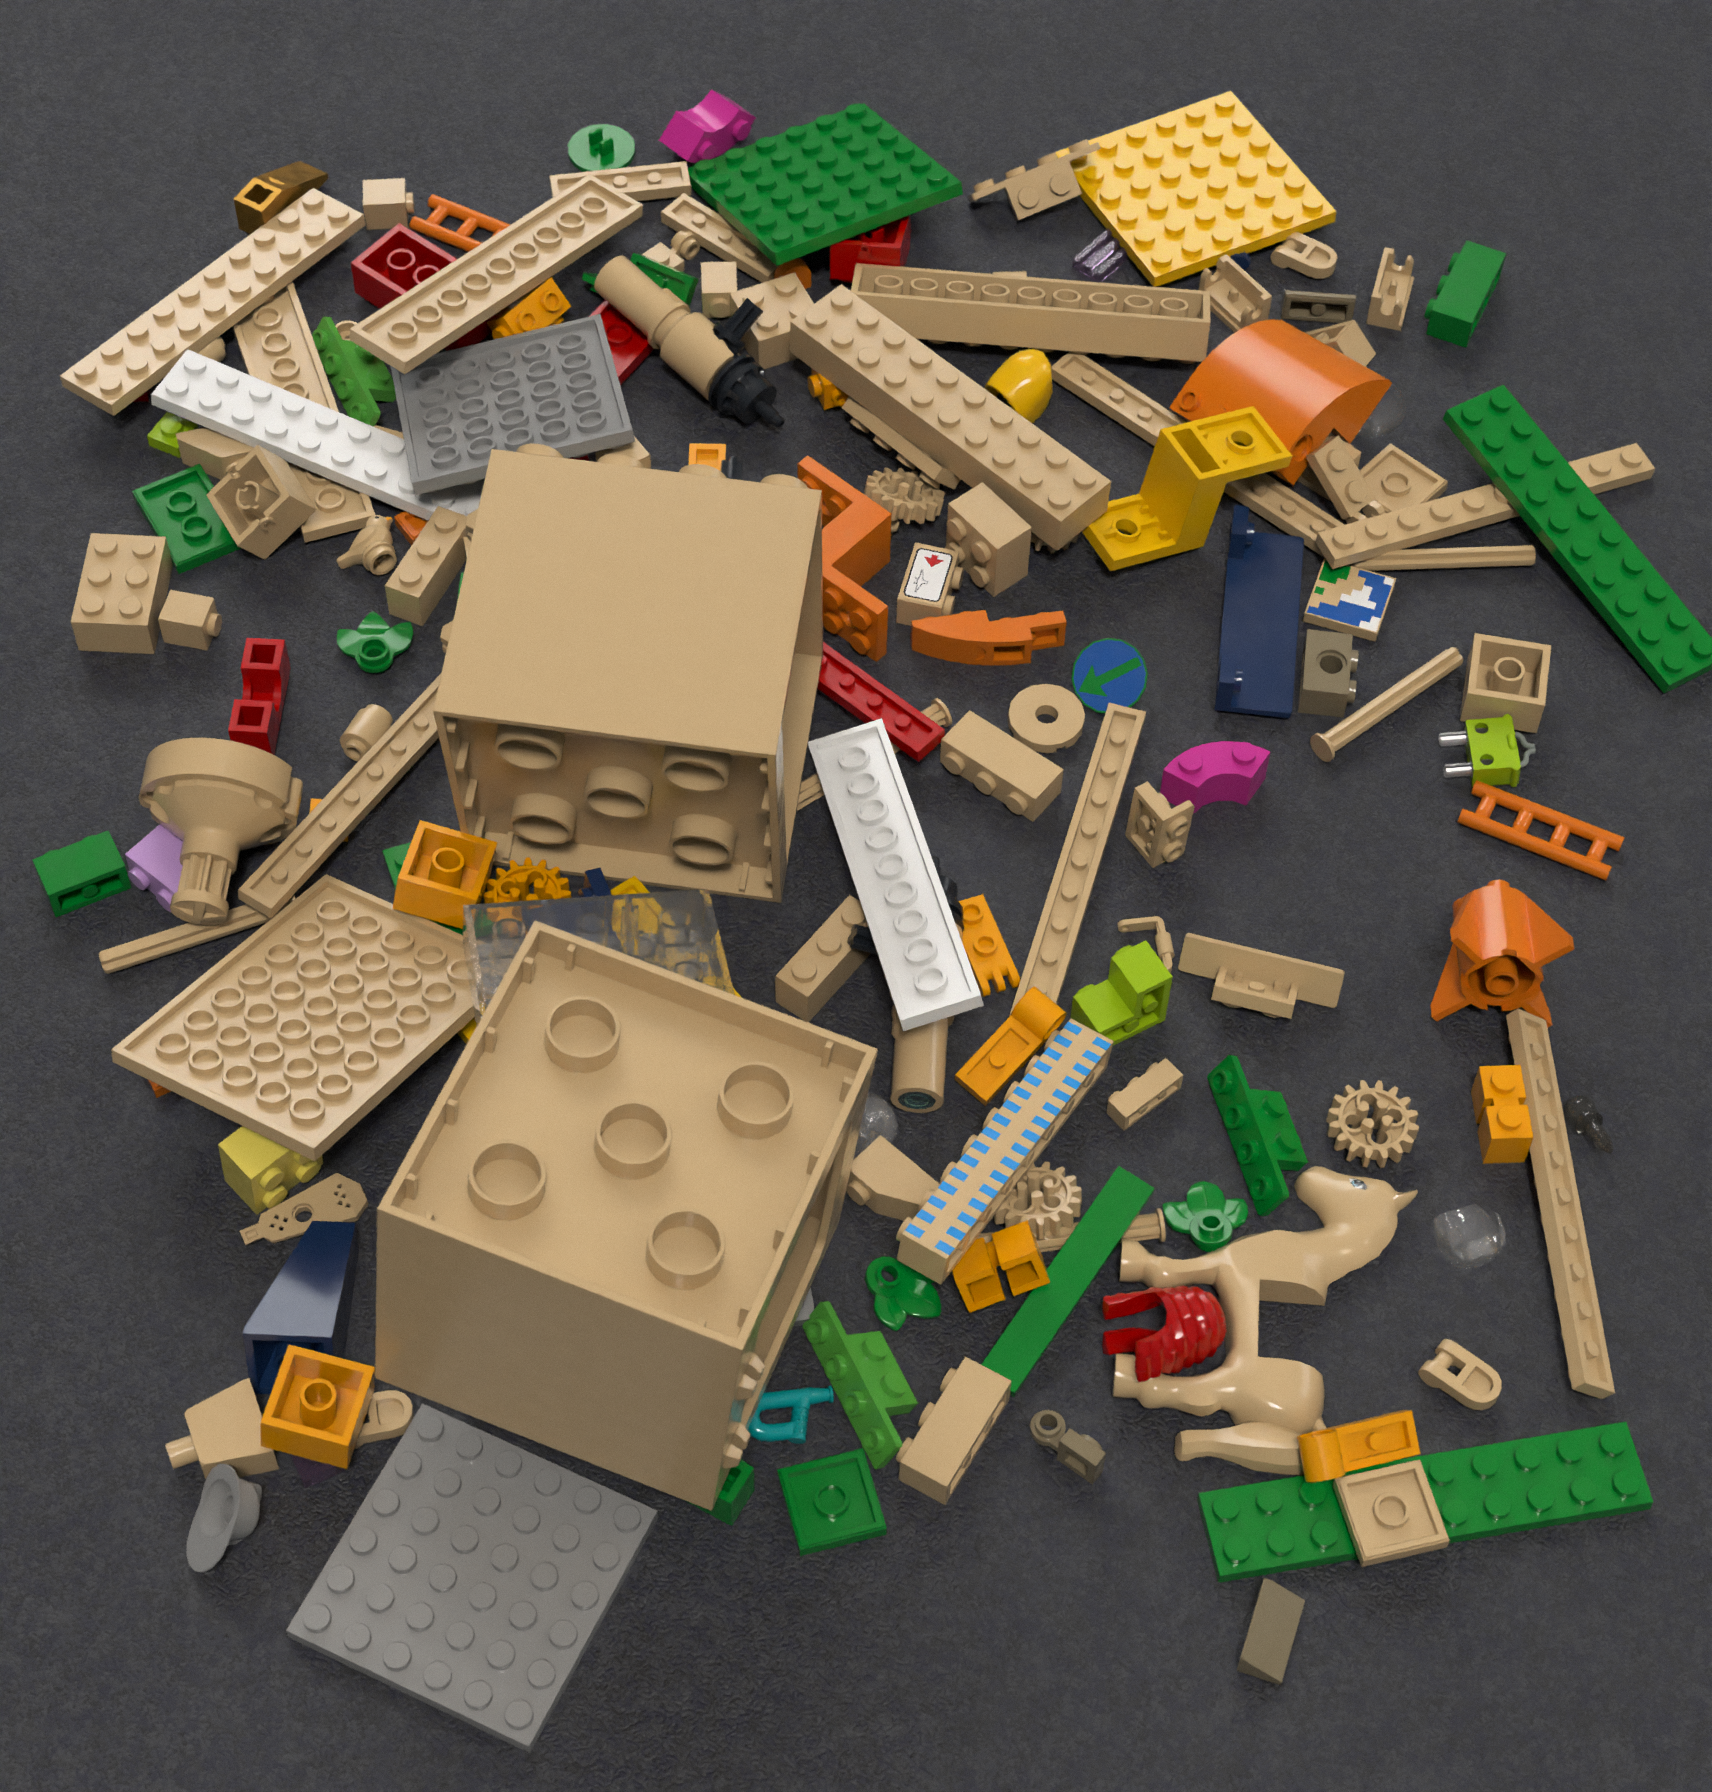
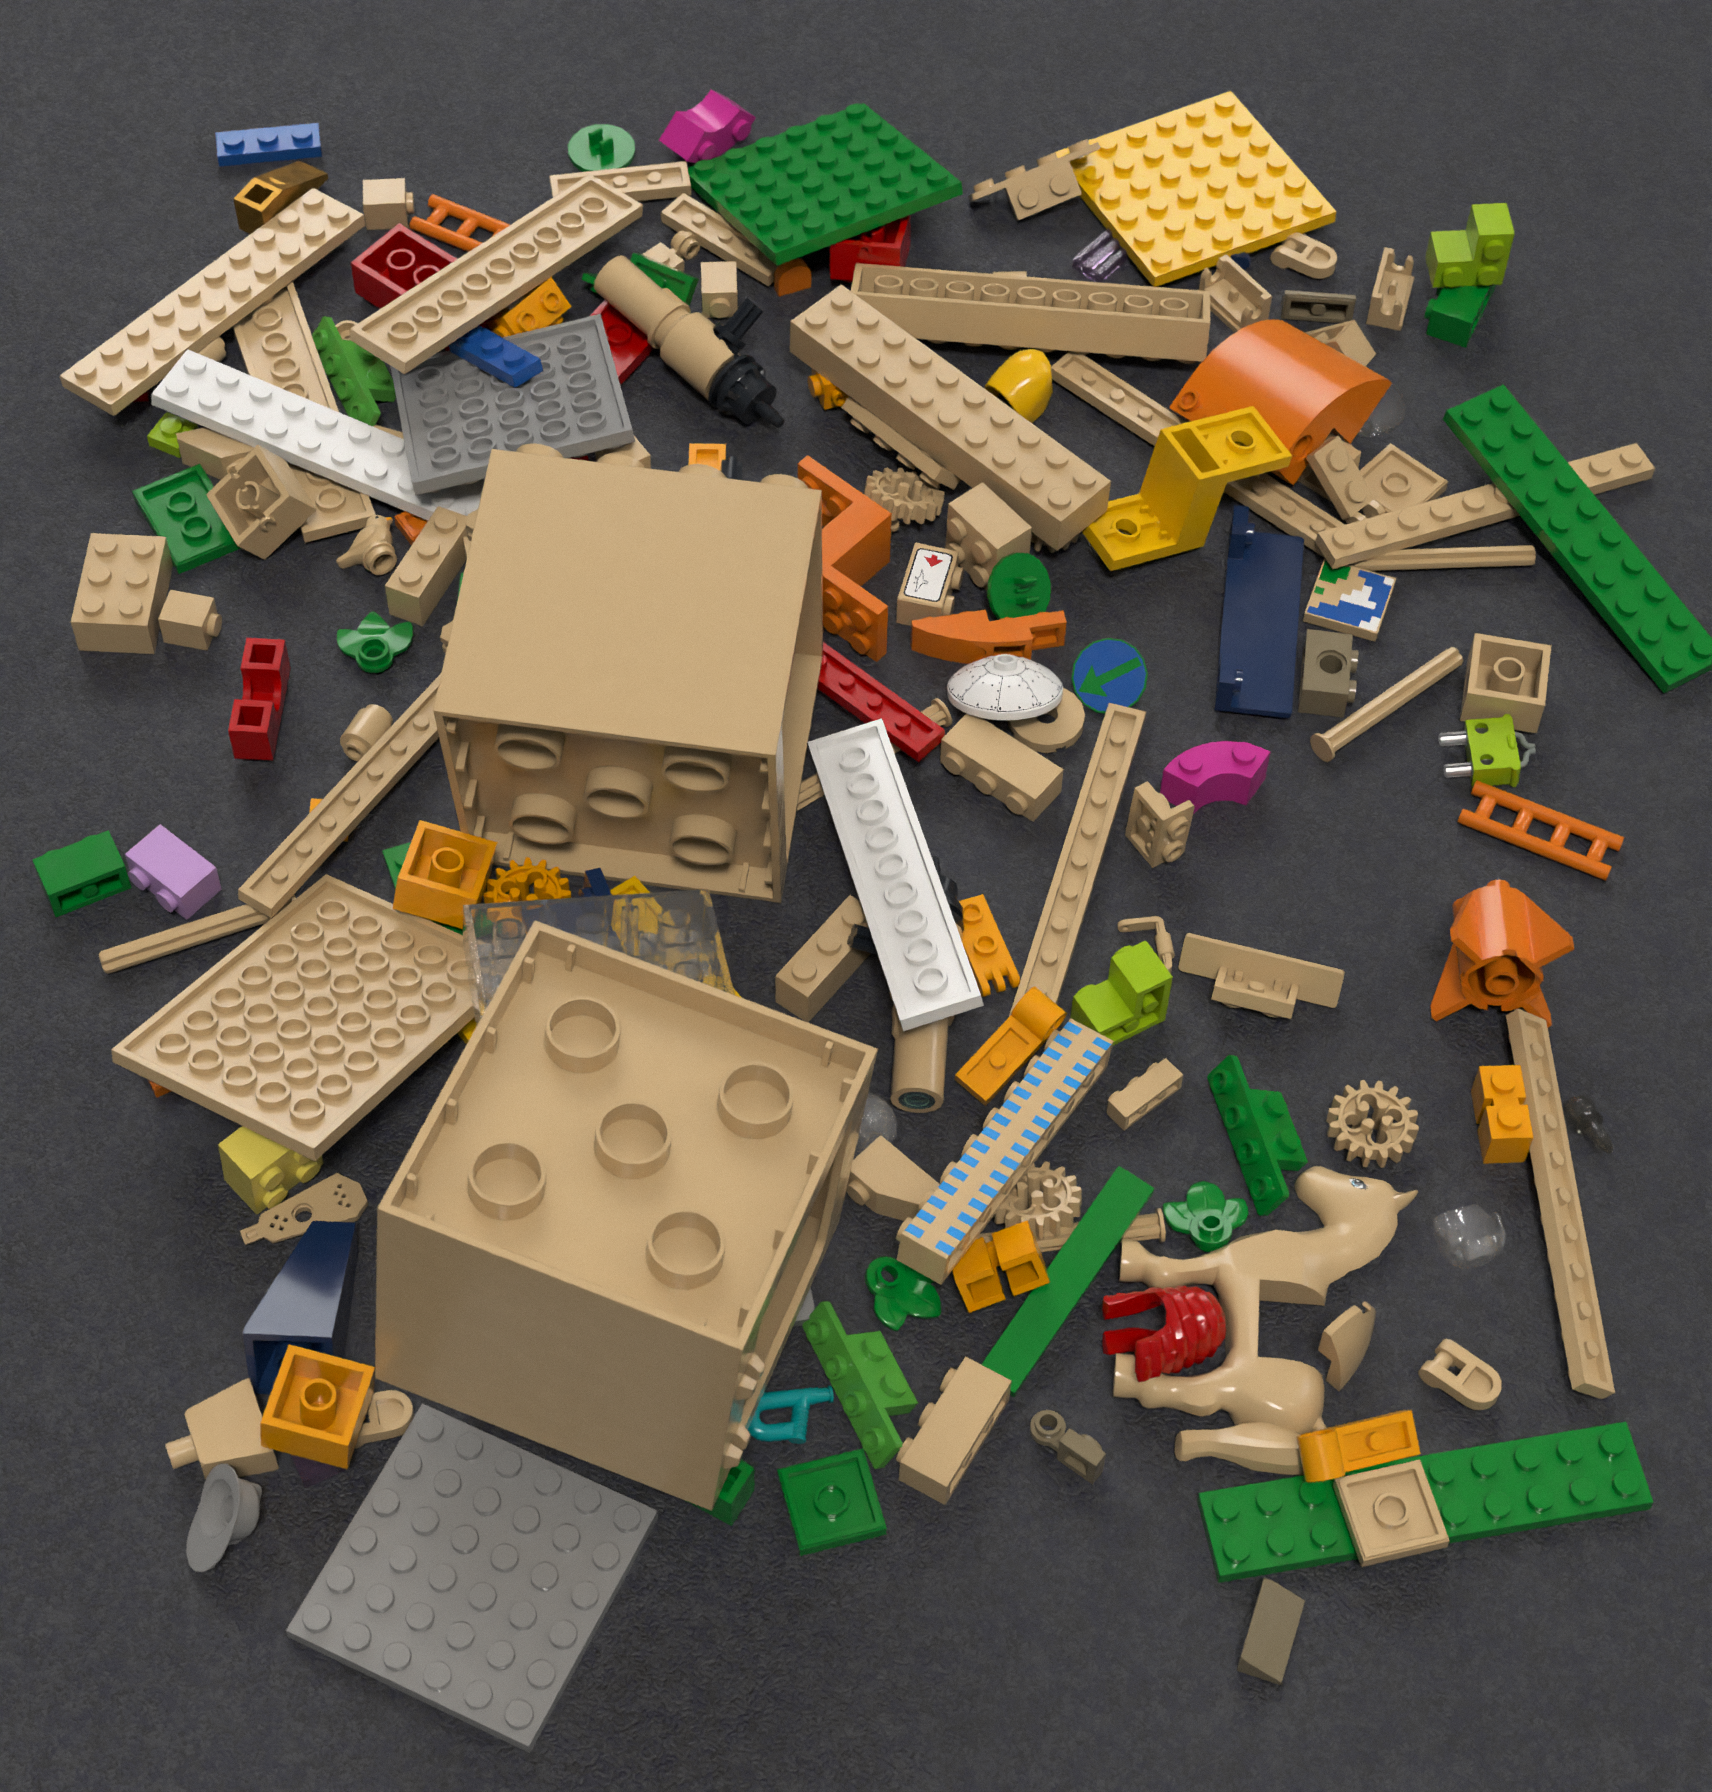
(219, 803): tan piece -> none
(268, 144): none -> plate
(497, 356): none -> blue plate
(781, 302): tan brick -> none
(1005, 688): none -> white dish
(1018, 586): none -> green piece
(1346, 1343): none -> tan brick
(1474, 254): none -> lime brick

